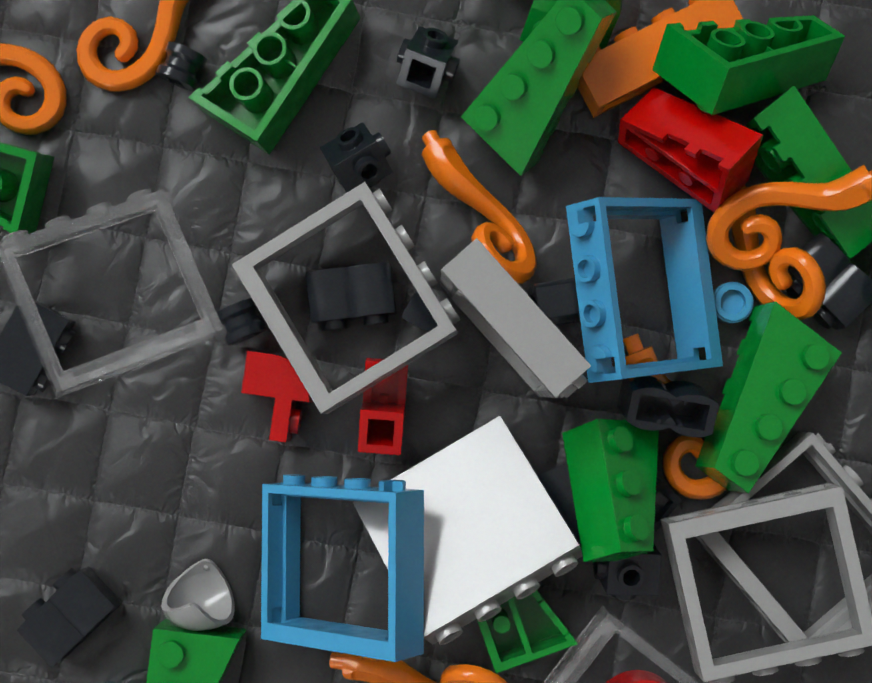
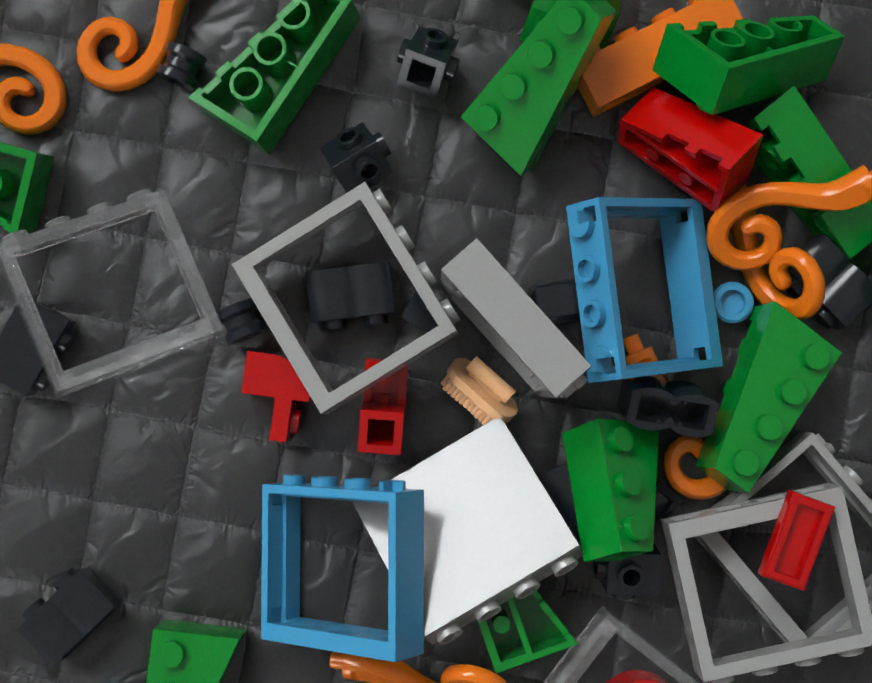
(199, 598): light grey helmet -> none
(480, 390): none -> light nougat piece
(504, 231): orange plant -> none
(796, 540): none -> red tile

